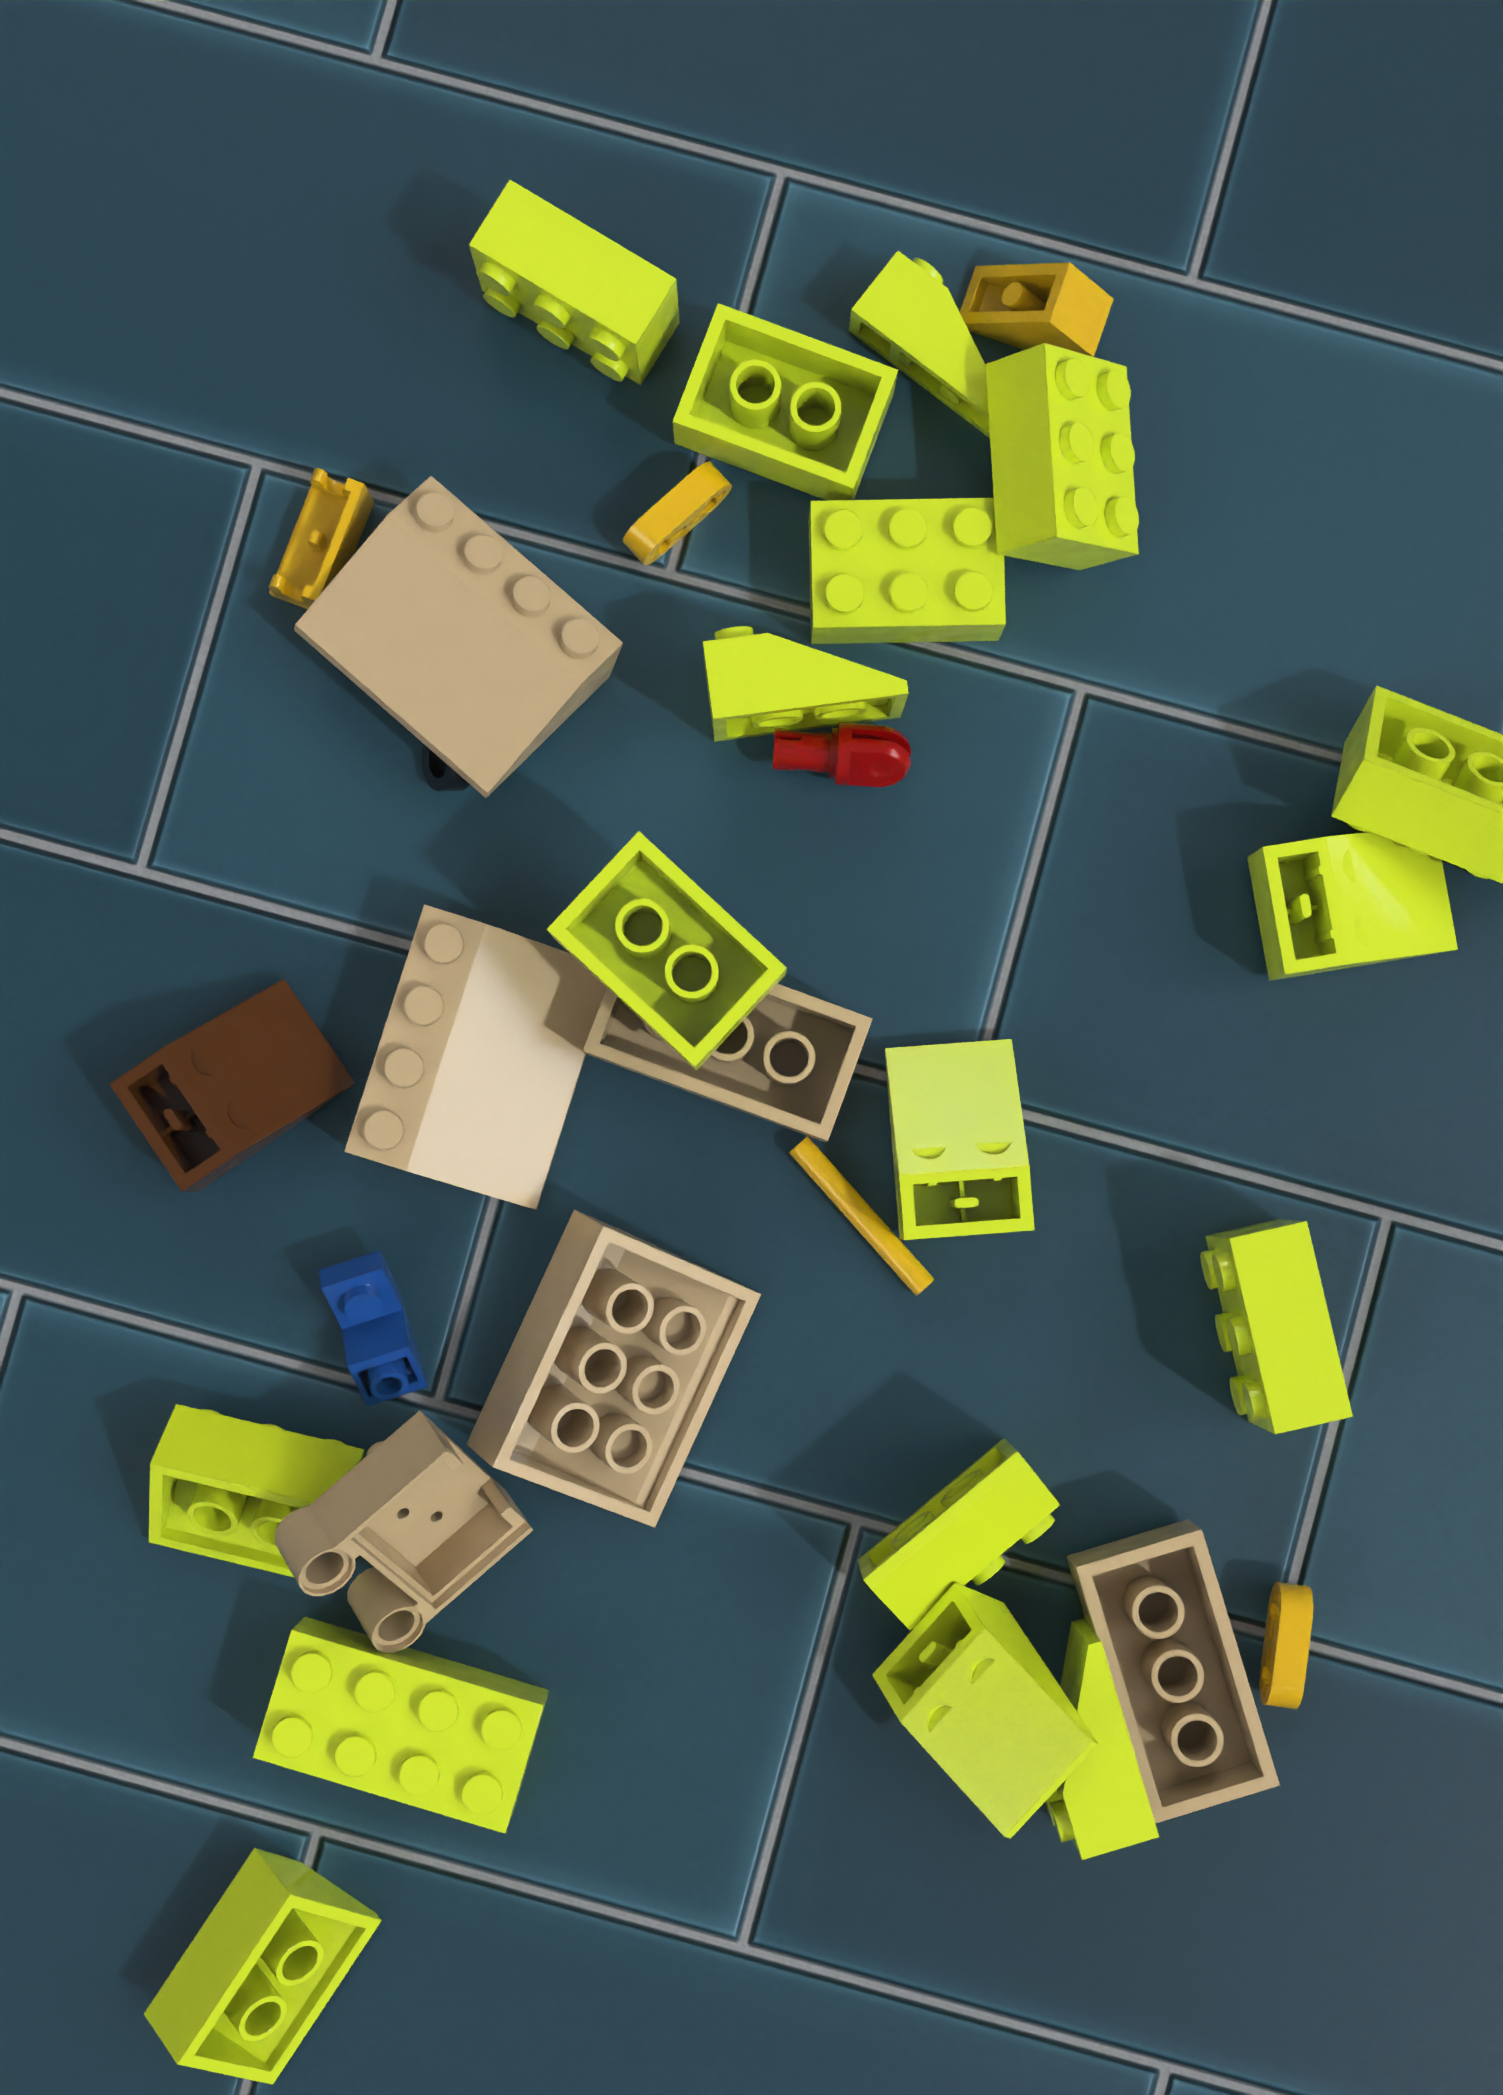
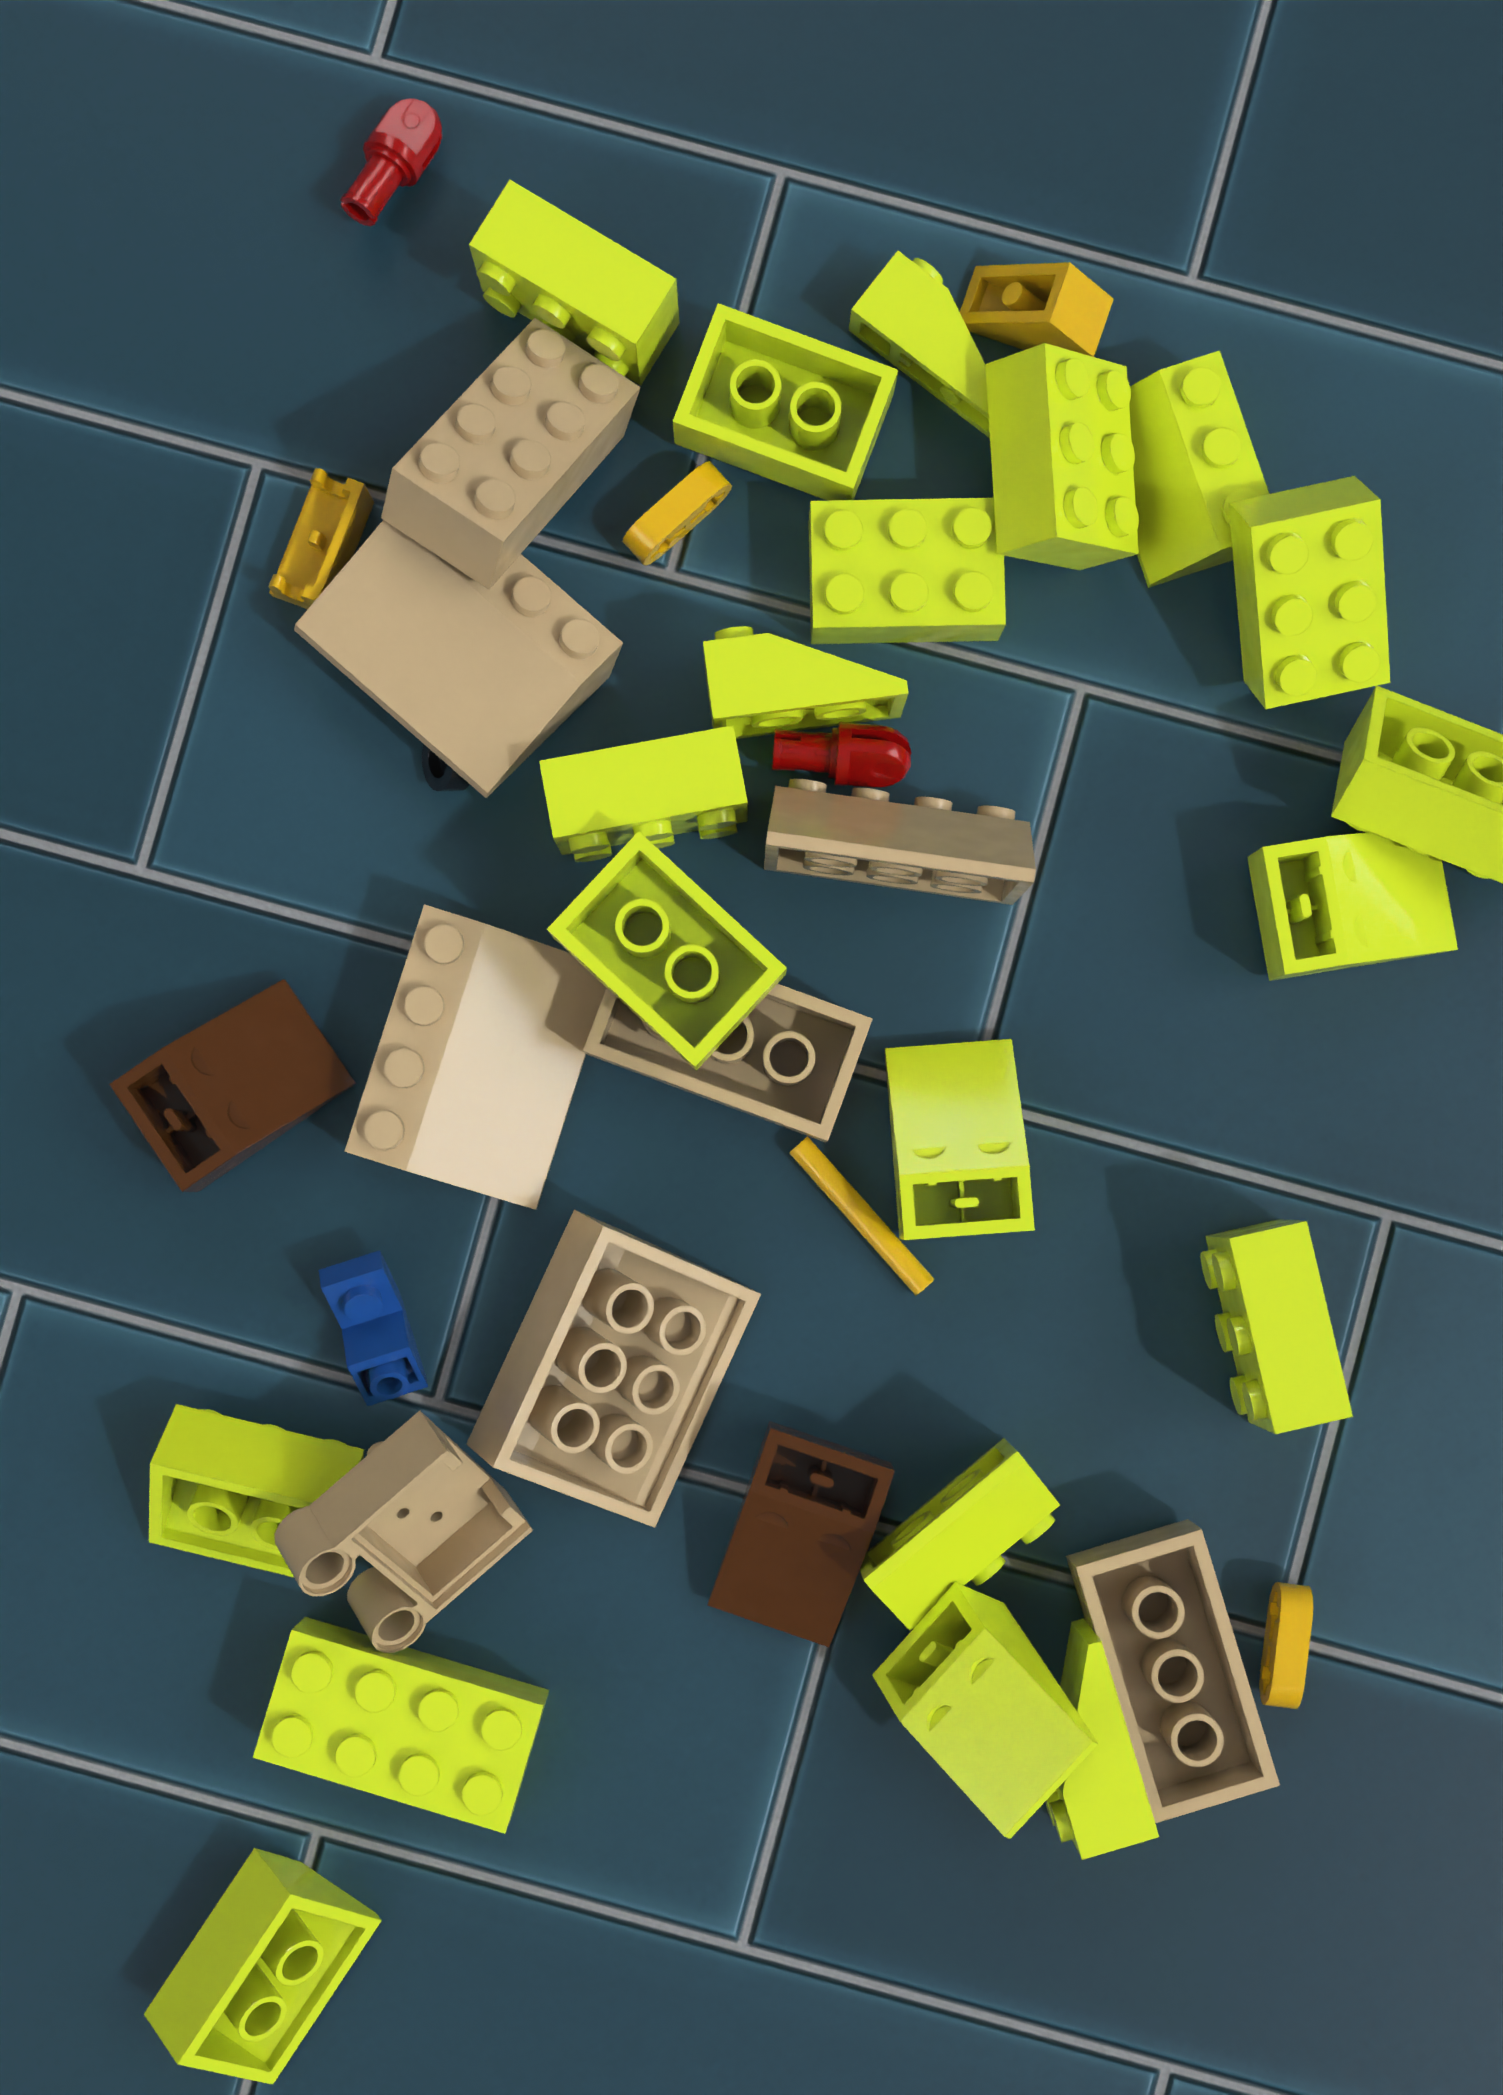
(395, 157): none -> red arm
(509, 453): none -> tan brick
(648, 788): none -> neon yellow brick
(801, 1534): none -> reddish brown slope
(899, 844): none -> tan slope
(1188, 467): none -> neon yellow slope
(1310, 591): none -> neon yellow brick

